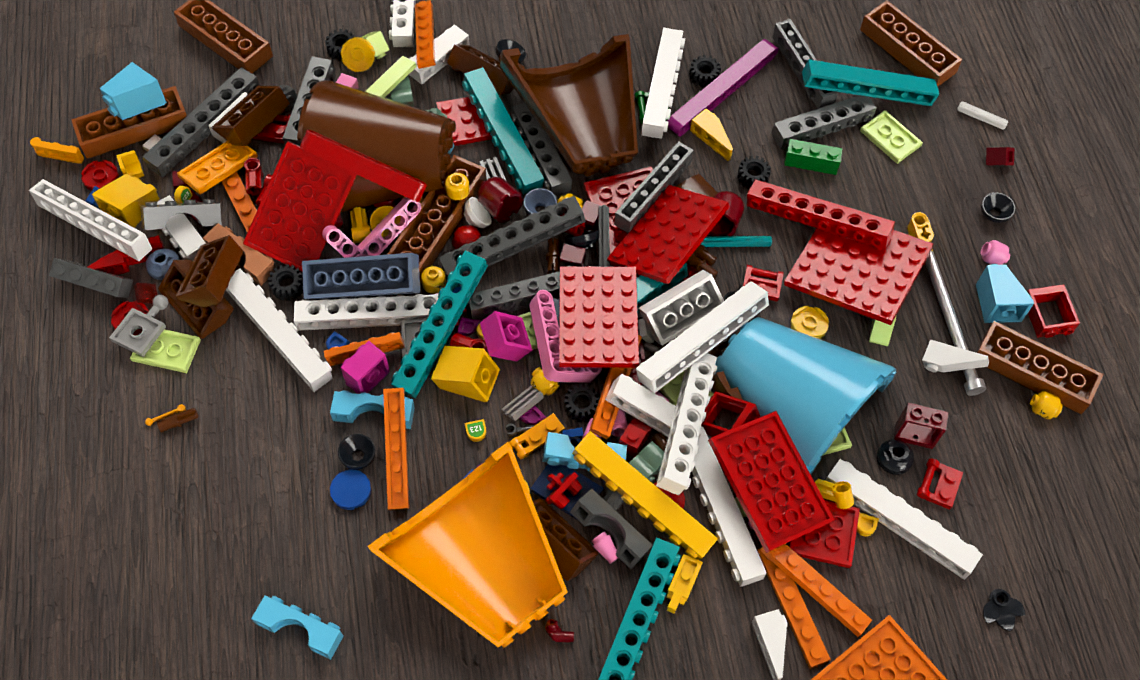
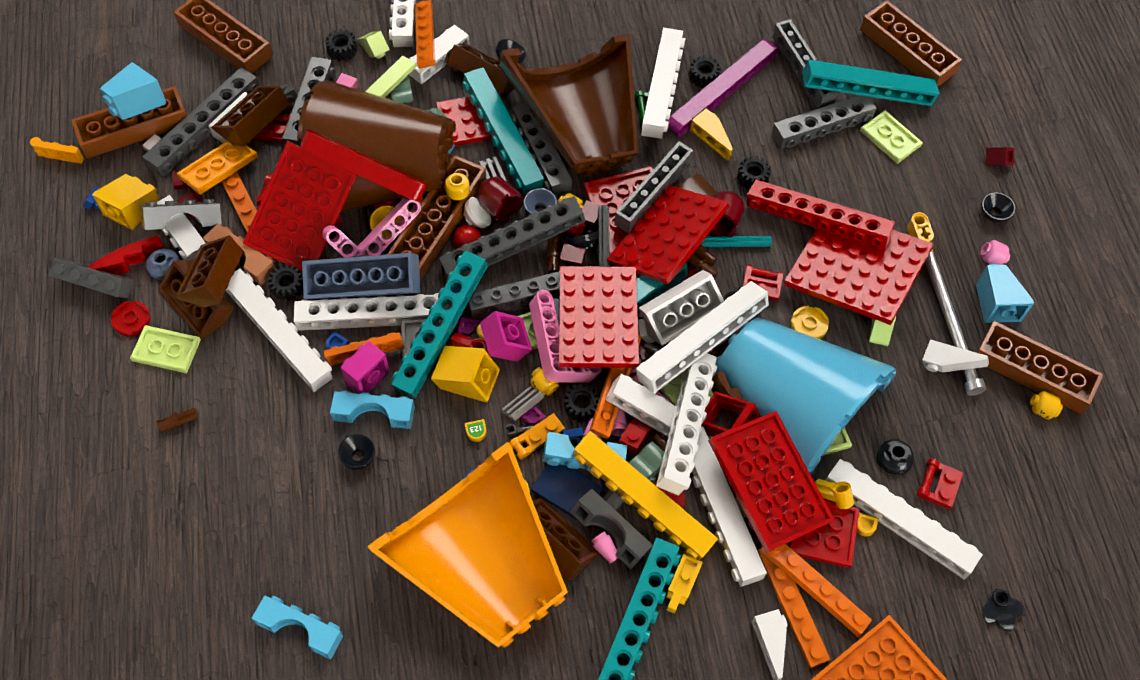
(91, 220): white brick -> none
(99, 174): red tile -> none
(130, 164): yellow panel -> none
(137, 320): light grey plate -> none
(145, 292): clear red plate -> none
(180, 408): light orange hinge -> none
(182, 193): yellow tile -> none
(253, 176): red piece -> none
(350, 489): blue tile -> none
(358, 54): yellow tile -> none
(360, 227): yellow piece -> none
(396, 449): orange plate -> none
(433, 279): yellow head -> none
(557, 634): dark red arm -> none
(569, 483): red hips -> none
(813, 156): green brick -> none
(912, 424): dark red window -> none
(982, 115): white axle -> none
(1053, 293): red window -> none

